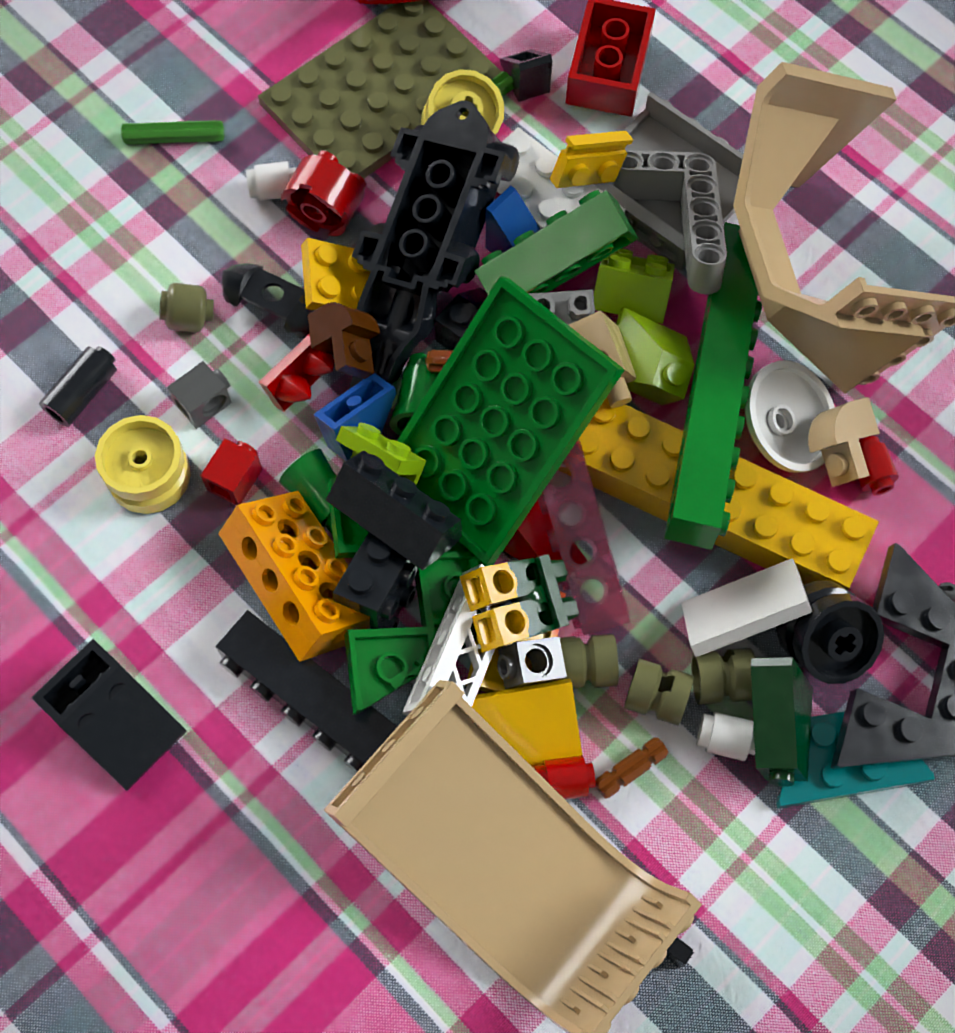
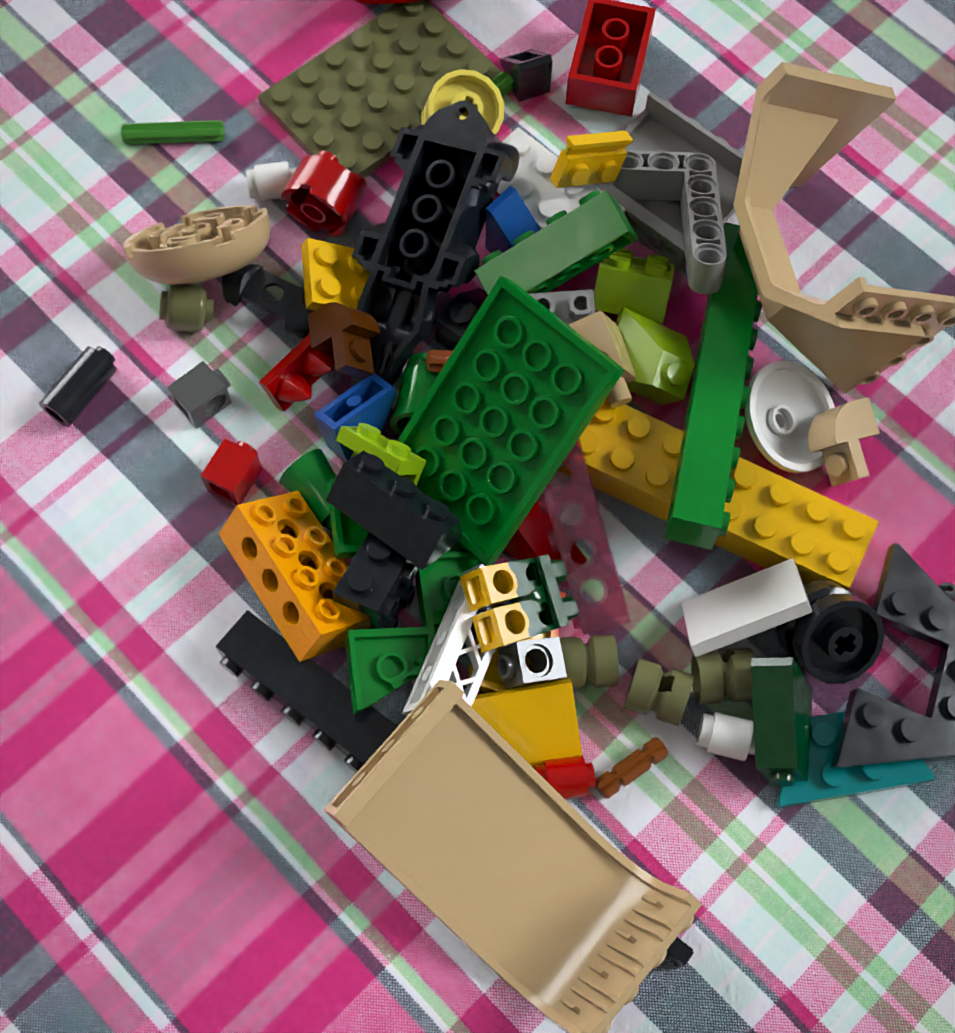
(109, 714): black slope -> none
(143, 464): light yellow wheel -> none
(201, 246): none -> tan brick
(879, 465): red brick -> none

